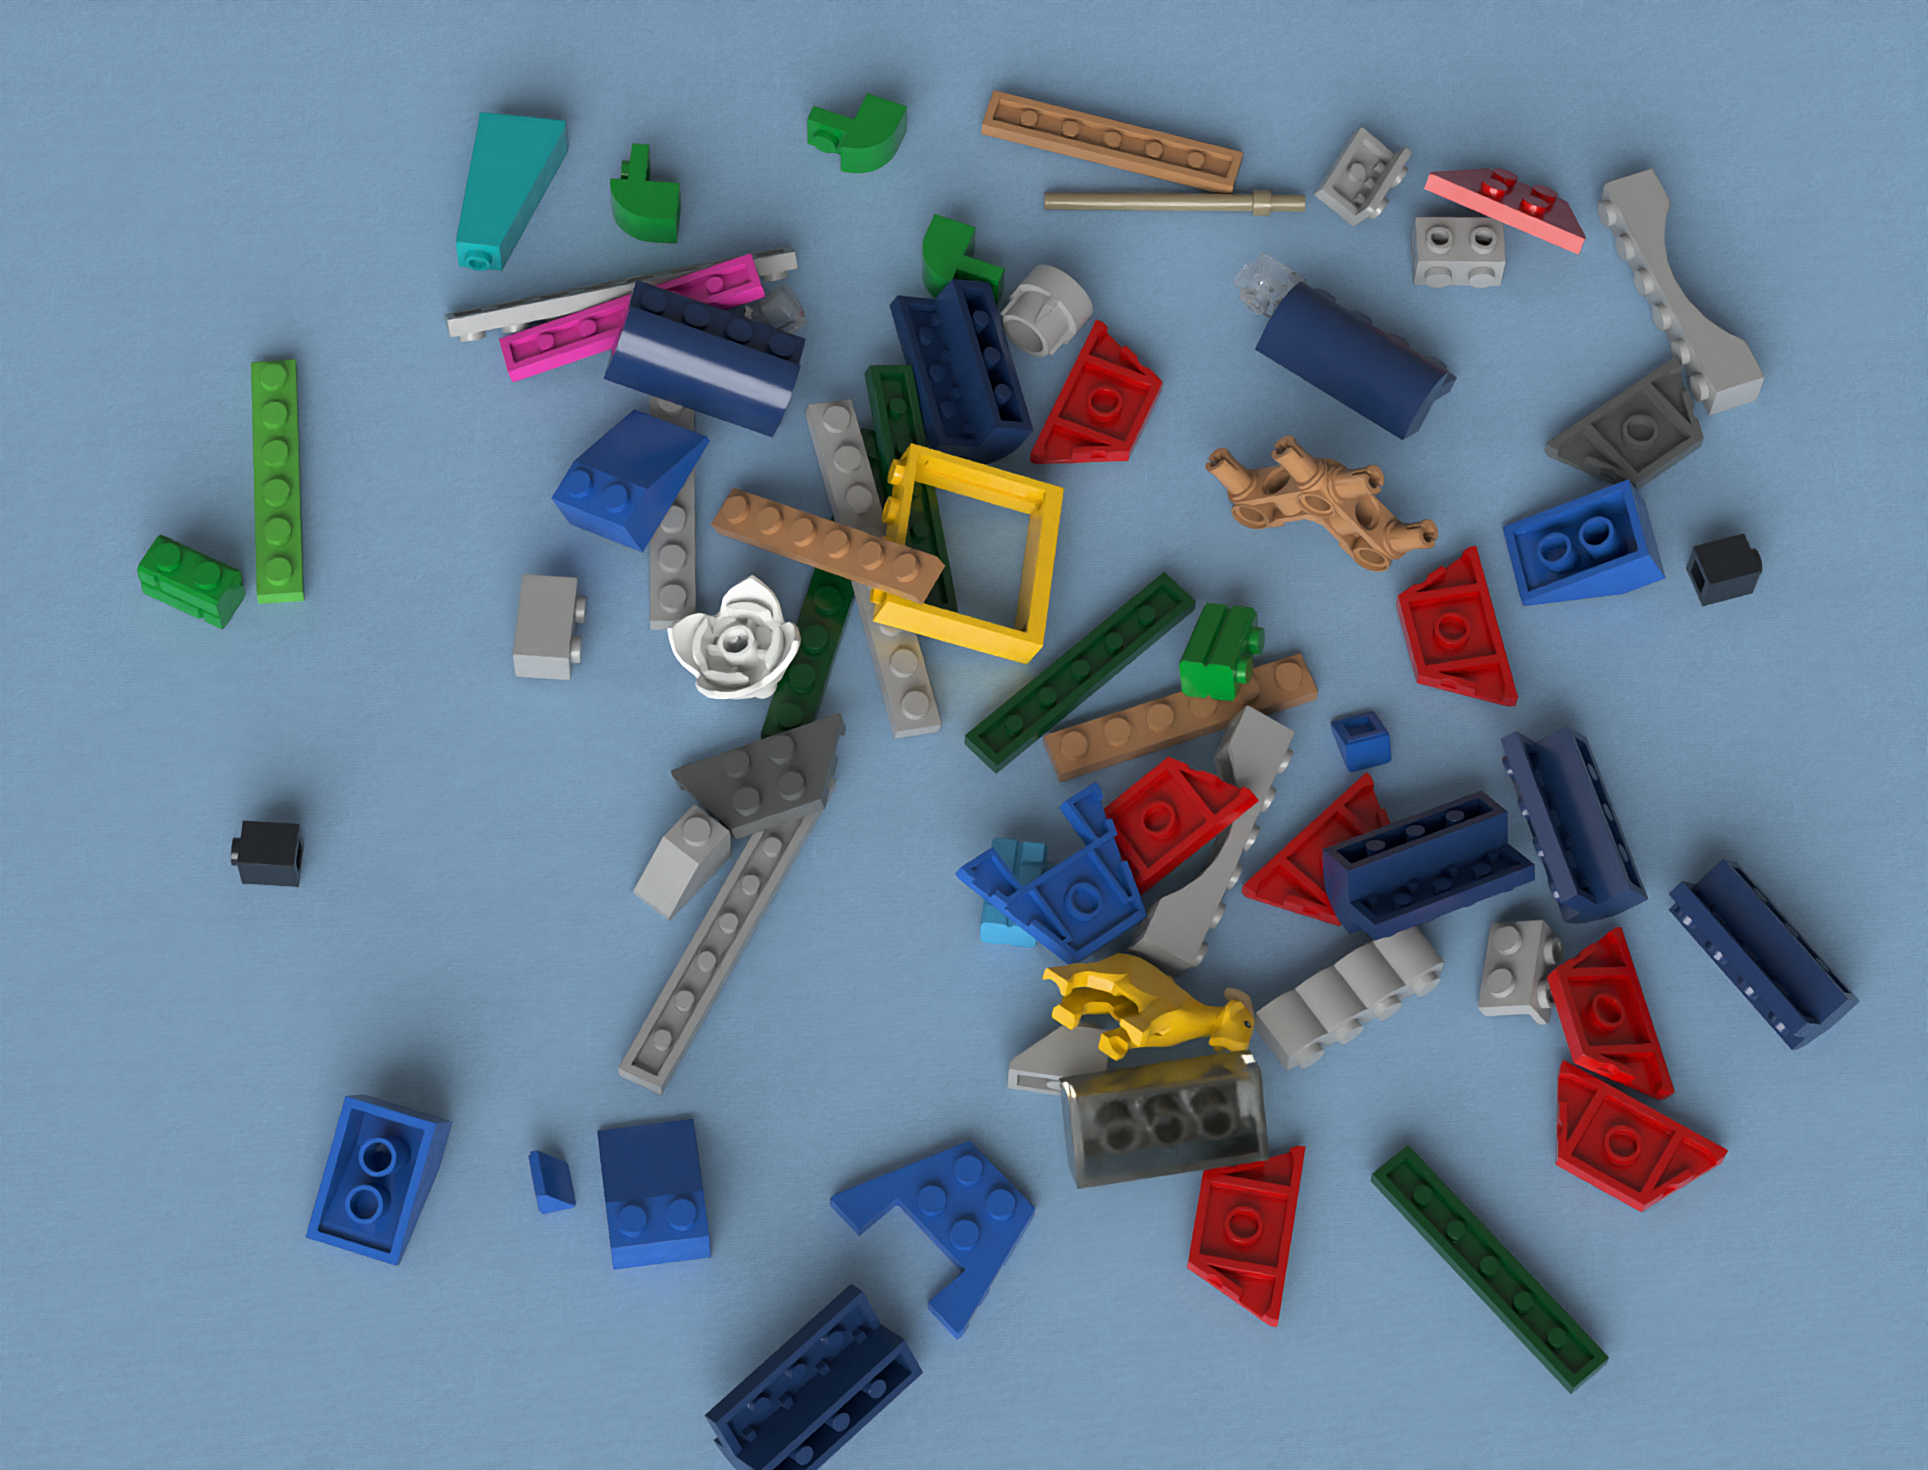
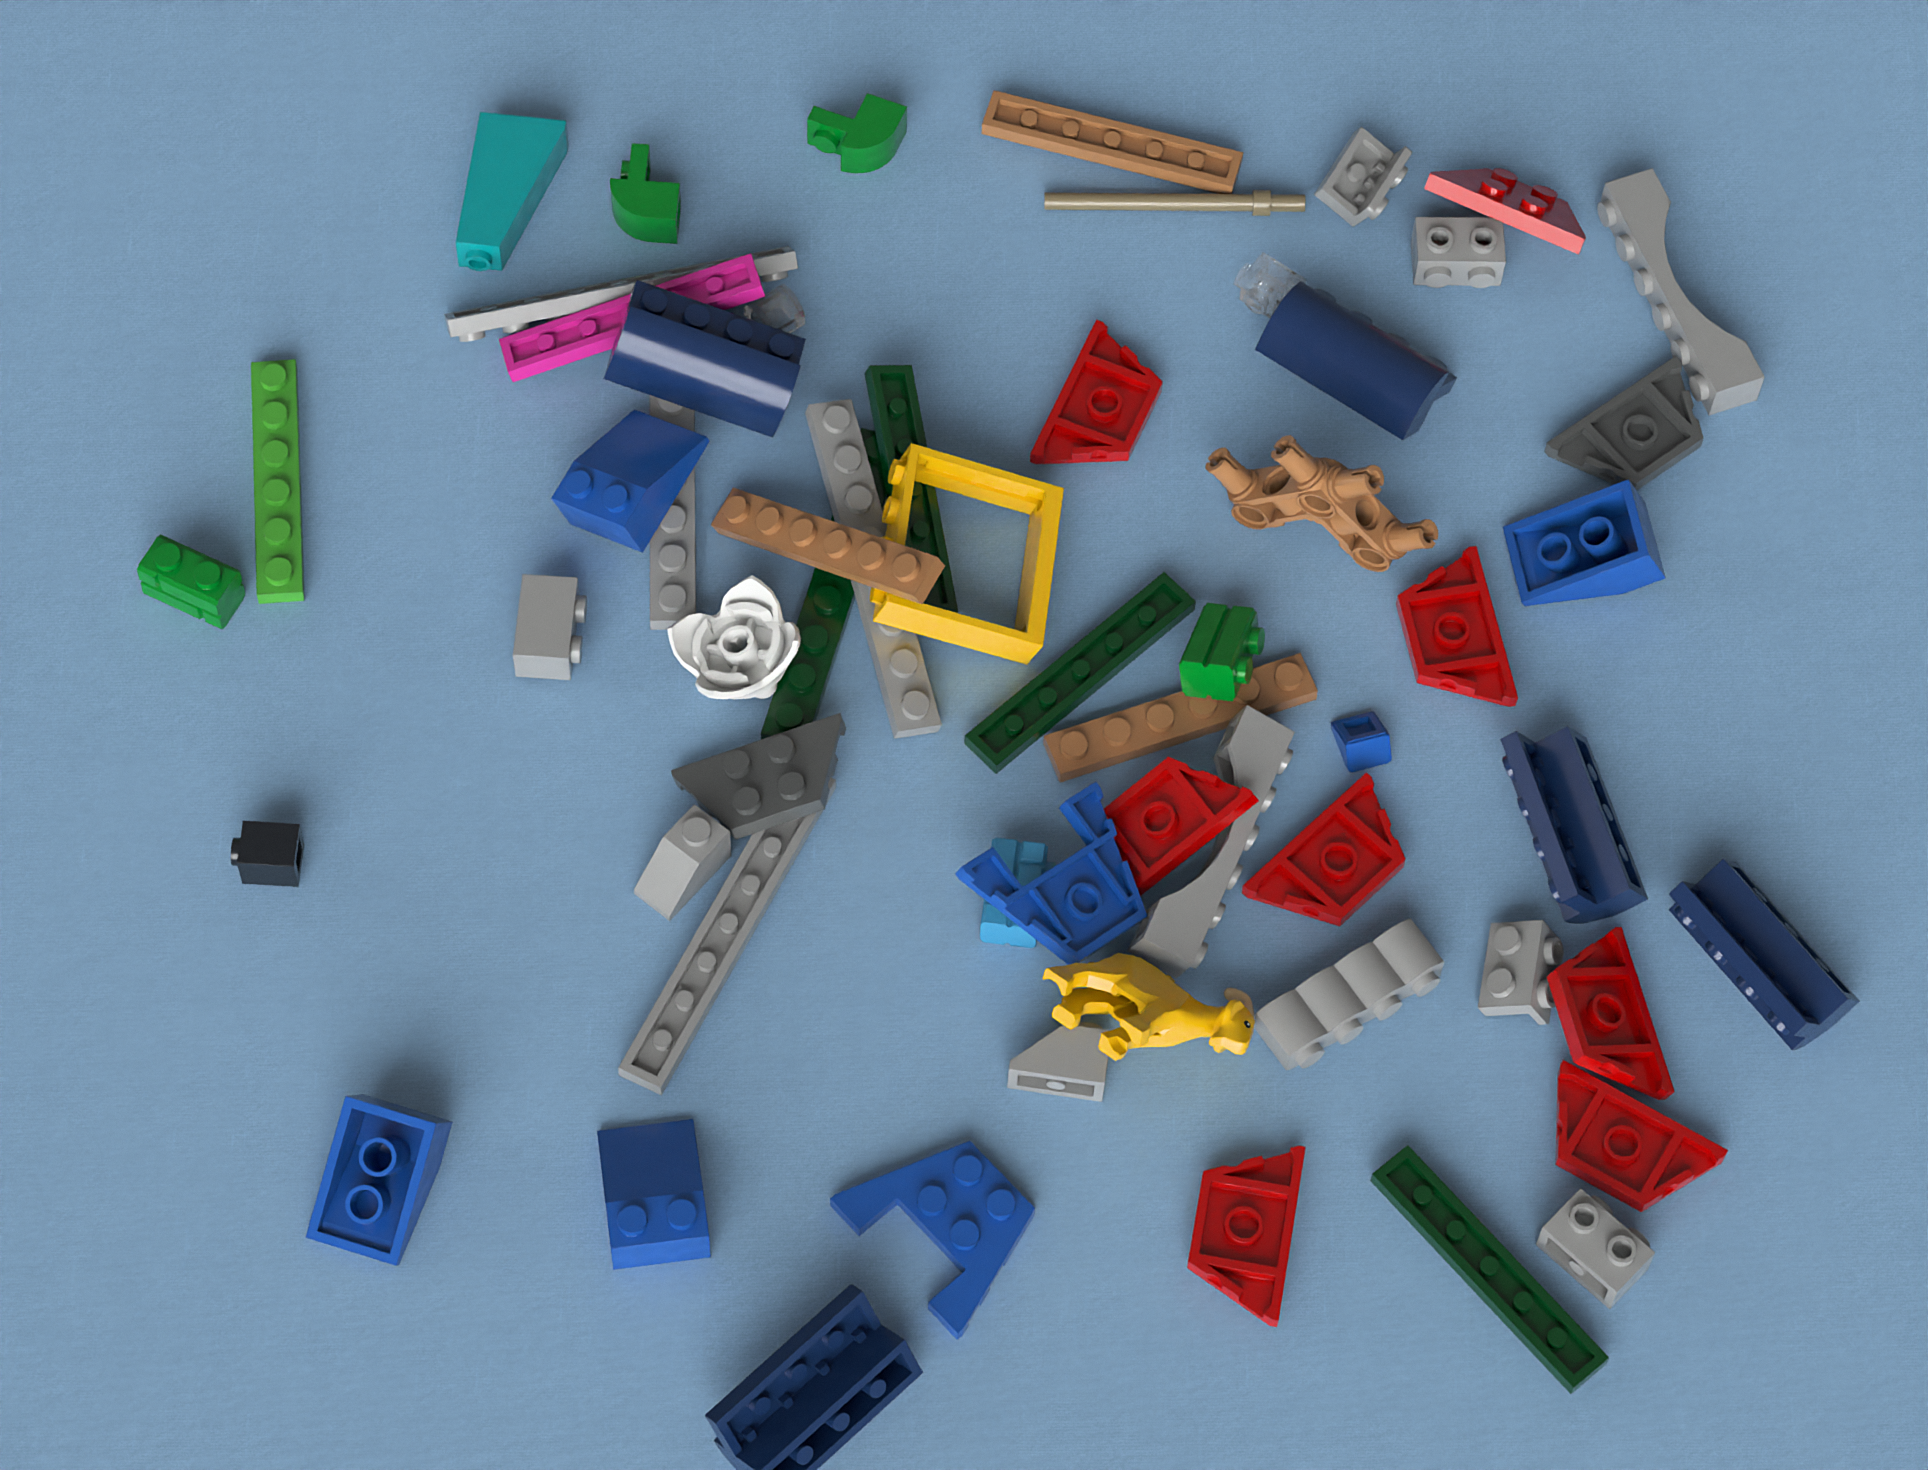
(551, 1182): blue slope -> none
(949, 254): green brick -> none
(963, 372): dark blue brick -> none
(1045, 311): light grey piece -> none
(1164, 1118): clear smoke brick -> none
(1423, 867): dark blue brick -> none
(1596, 1247): none -> light grey brick
(1724, 569): black brick -> none

